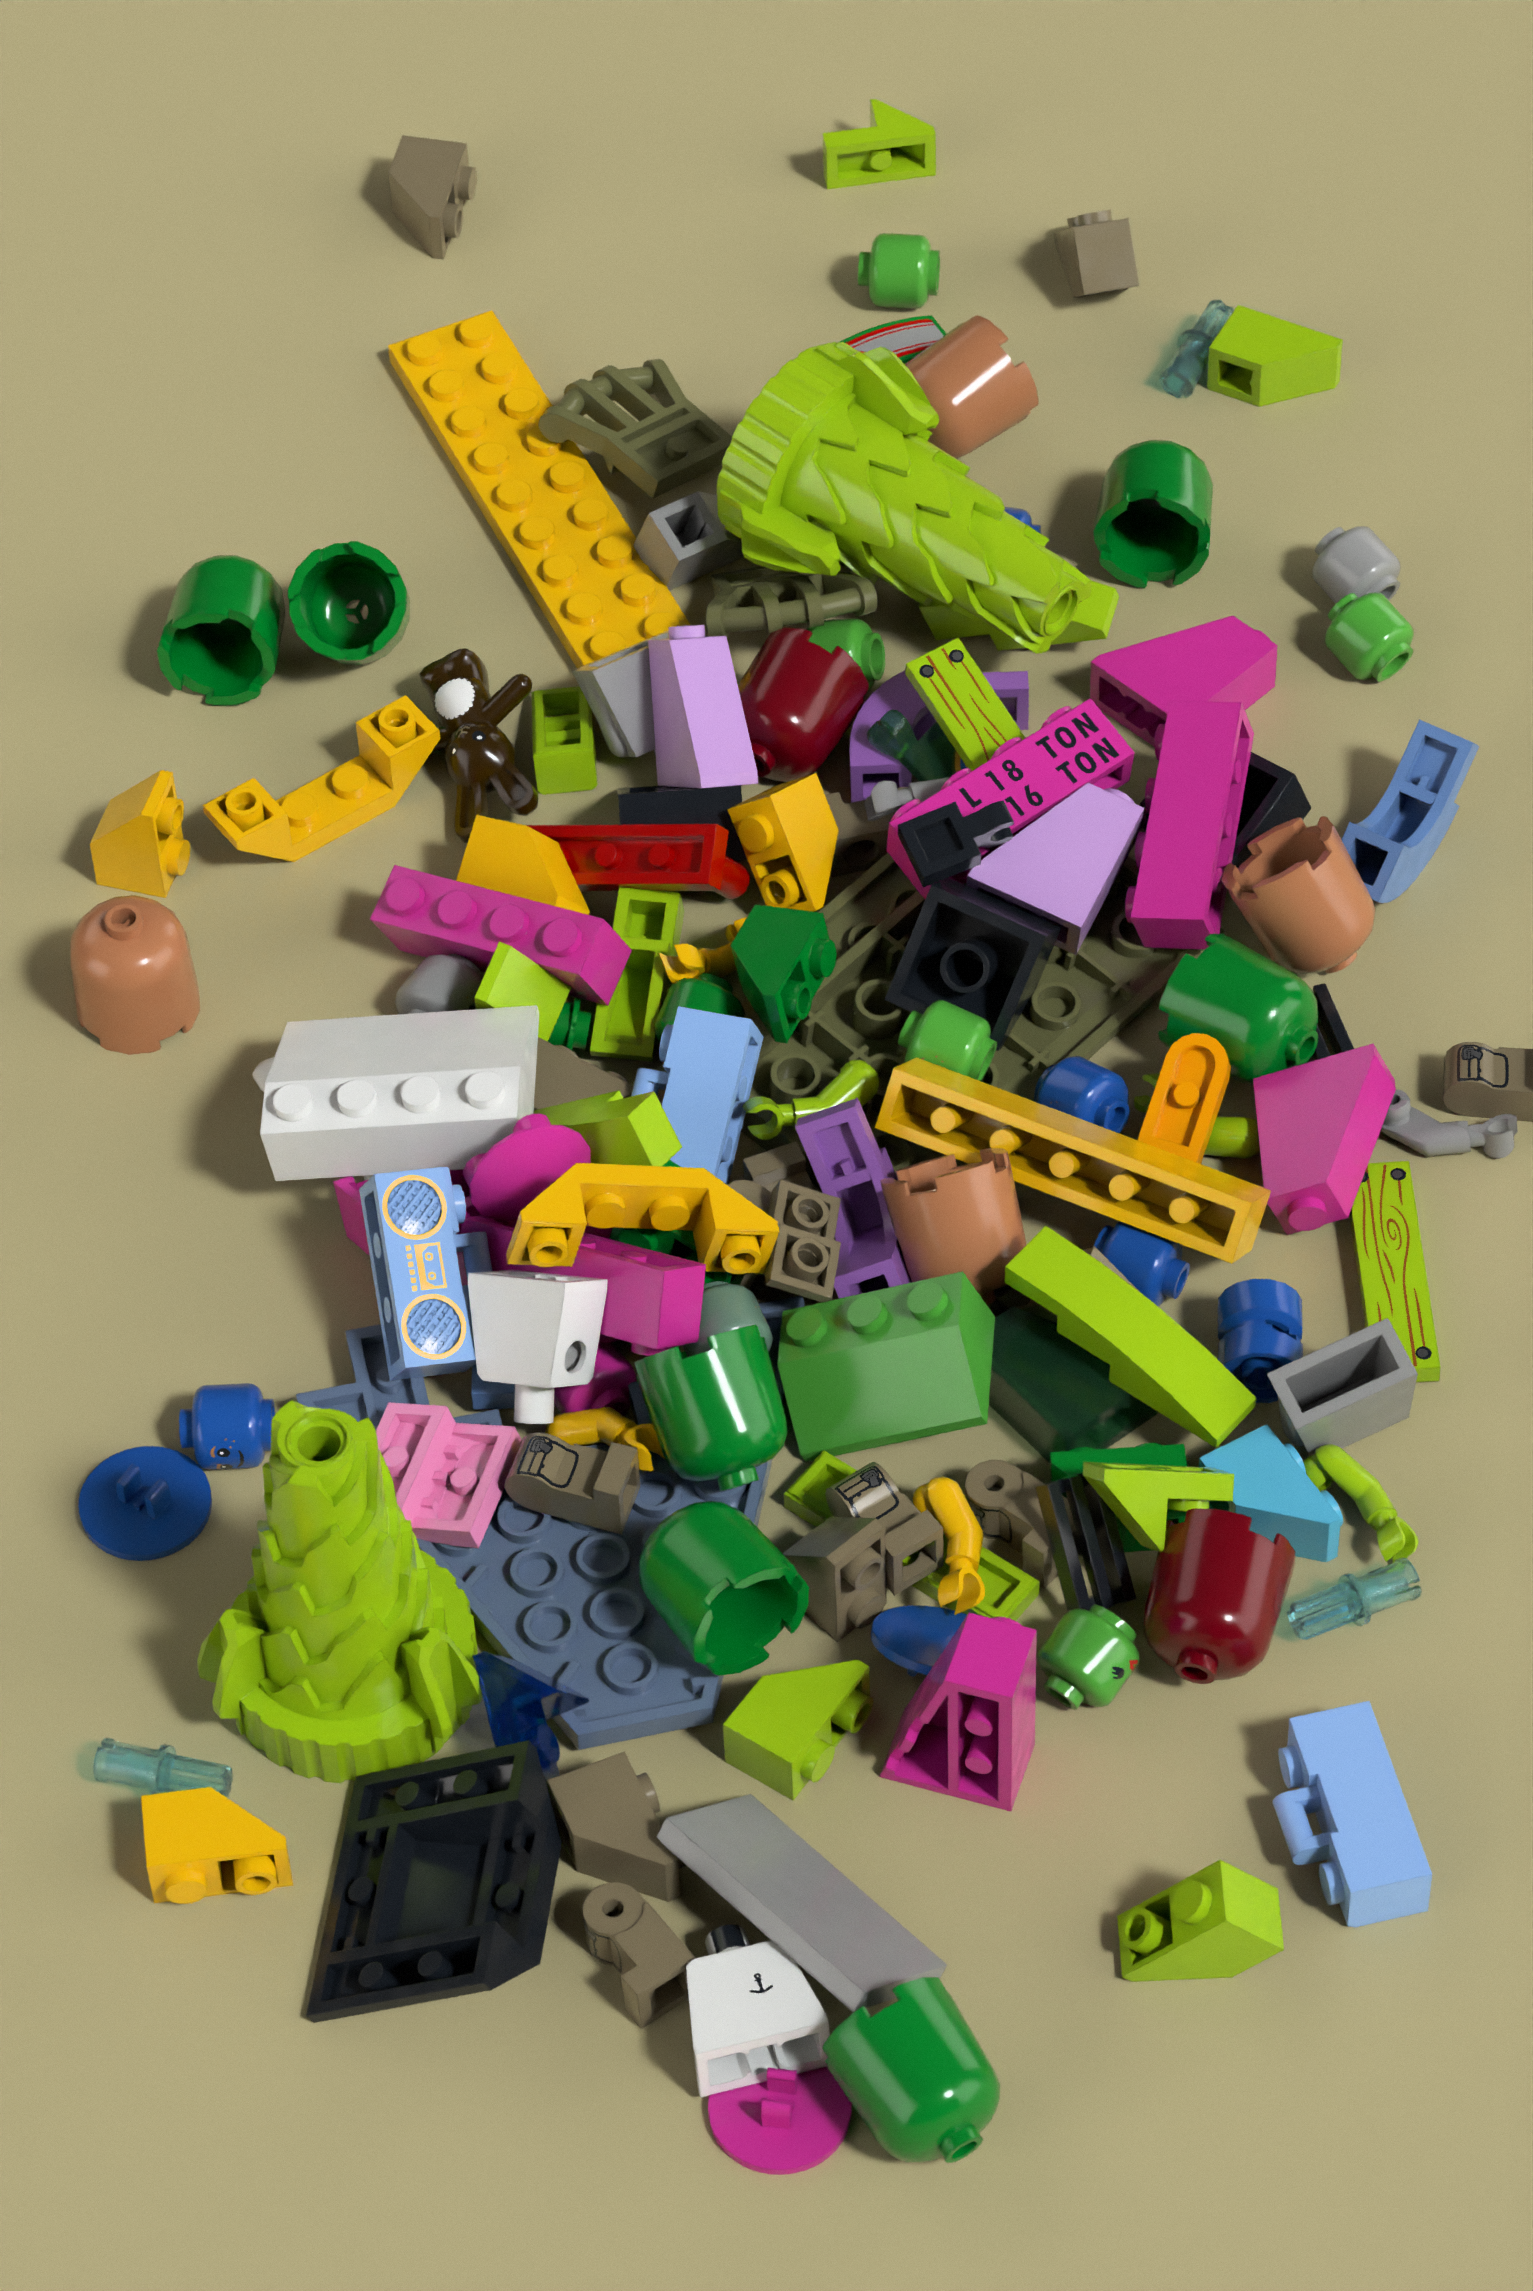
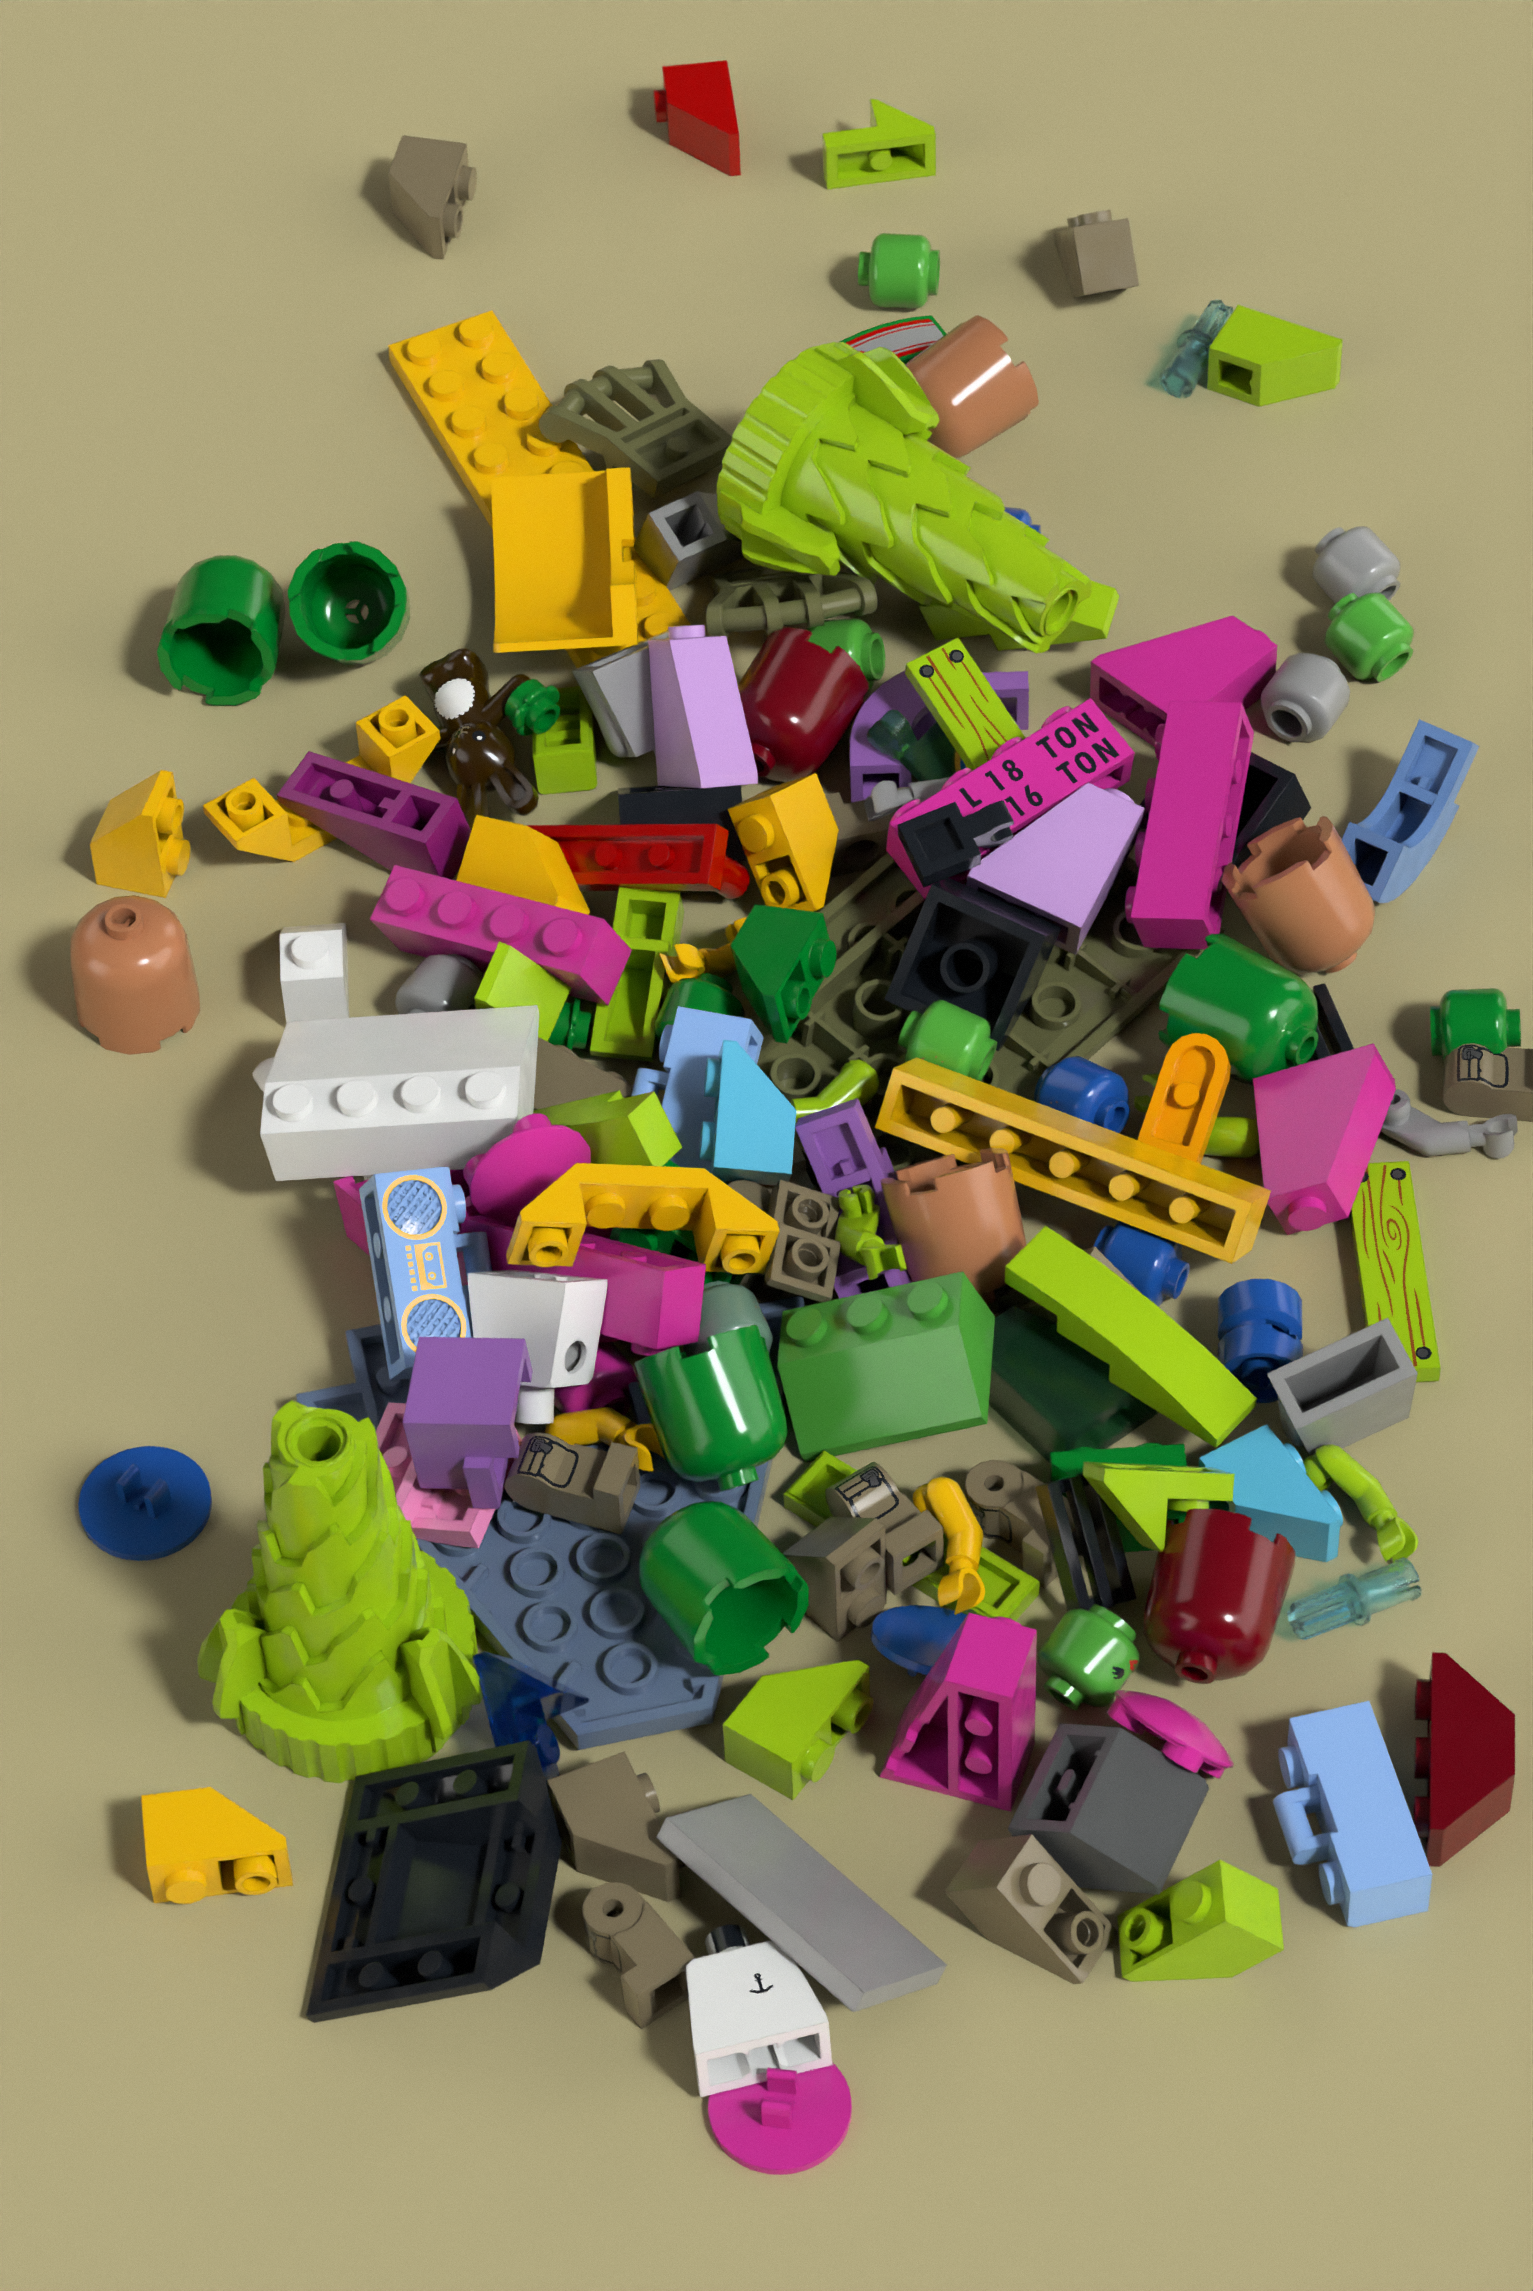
(158, 1769): clear light blue axle -> none
(227, 1426): blue head -> none
(314, 972): none -> white slope
(379, 815): none -> magenta slope
(465, 1413): none -> medium lavender plate
(533, 707): none -> green plate
(563, 561): none -> yellow panel
(700, 113): none -> red slope
(751, 1121): none -> medium azure slope
(858, 1235): none -> lime arm
(916, 2074): green cylinder -> none
(1031, 1906): none -> dark tan slope
(1110, 1808): none -> dark grey slope
(1154, 514): green cylinder -> none
(1187, 1737): none -> dark pink dish
(1305, 697): none -> light grey head
(1463, 1759): none -> dark red slope
(1476, 1018): none -> green head

